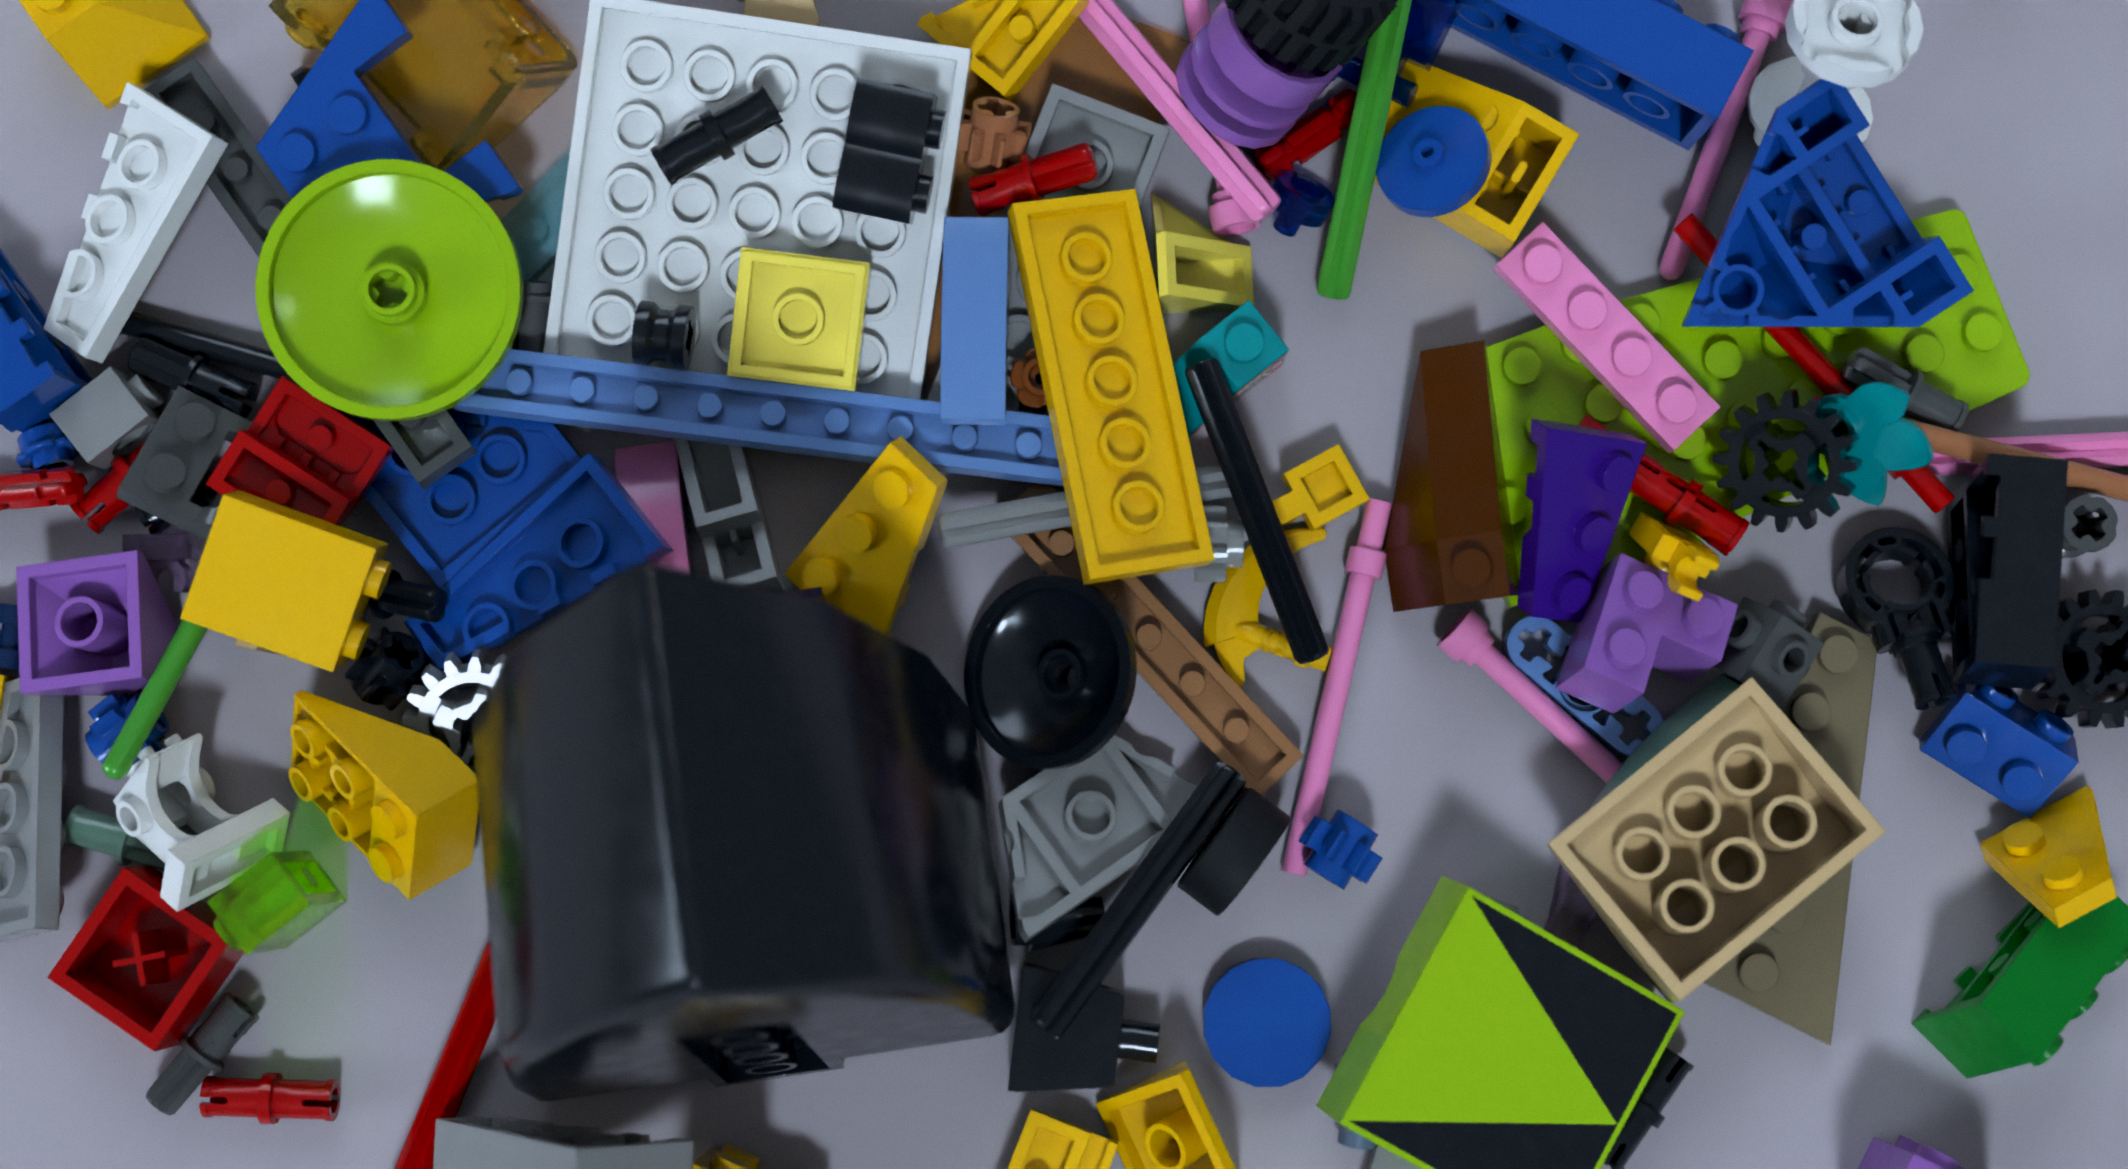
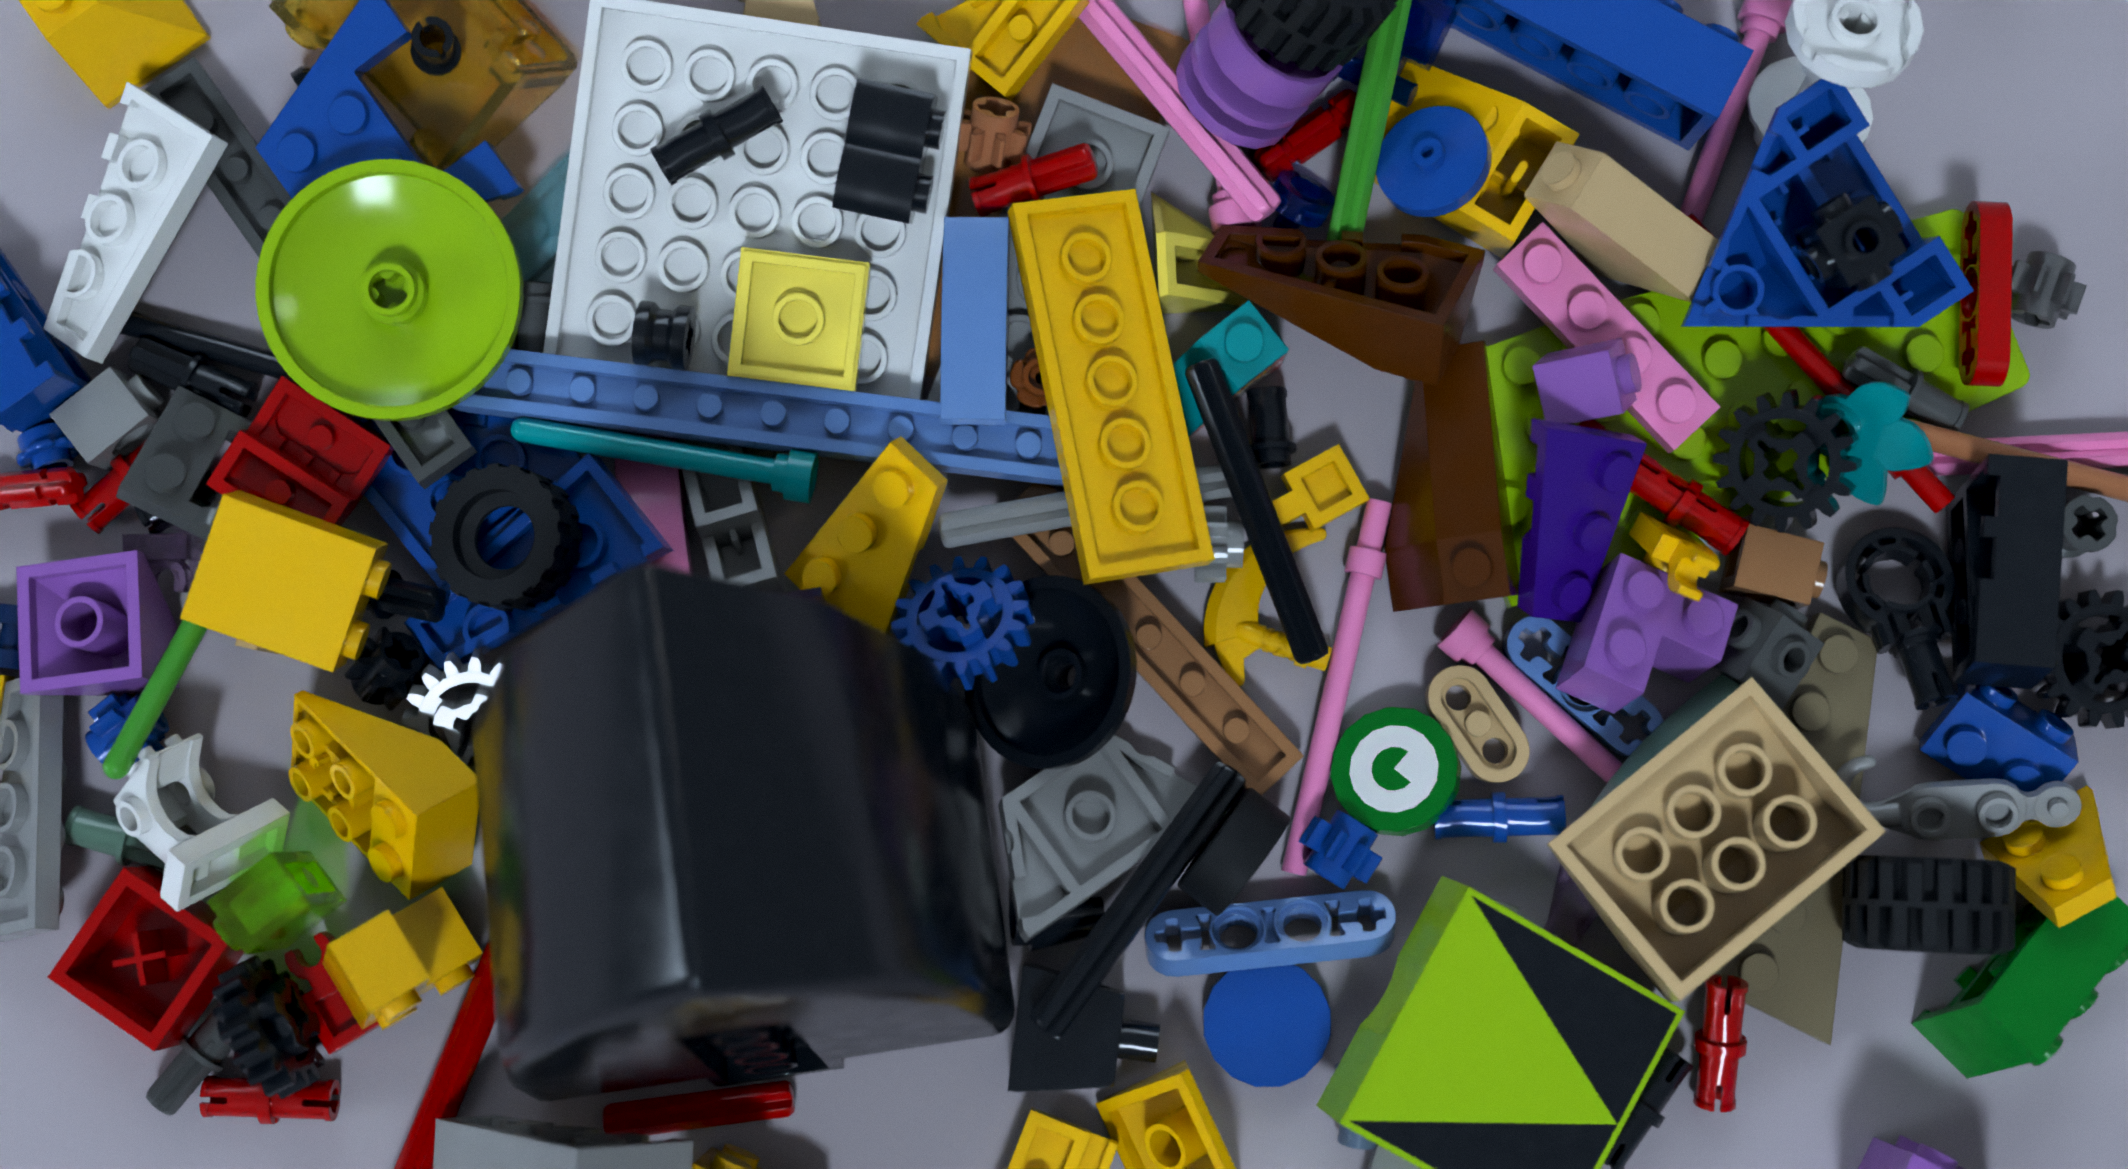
(268, 1027): none -> black gear
(336, 1020): none -> red plate
(399, 957): none -> yellow brick
(430, 60): none -> black pin
(458, 526): none -> black tyre
(700, 1109): none -> red axle
(790, 474): none -> teal piece
(986, 600): none -> blue gear
(1270, 427): none -> black pin
(1271, 944): none -> medium blue beam
(1375, 301): none -> reddish brown wedge
(1396, 771): none -> green tile
(1480, 720): none -> tan plate
(1502, 817): none -> blue pin
(1587, 382): none -> medium lavender brick
(1620, 222): none -> tan slope
(1720, 1043): none -> red pin
(1775, 566): none -> medium nougat brick
(1829, 244): none -> black brick
(1929, 904): none -> black tyre
(1967, 806): none -> light grey piece
(1986, 310): none -> red beam
(2044, 290): none -> flat silver gear

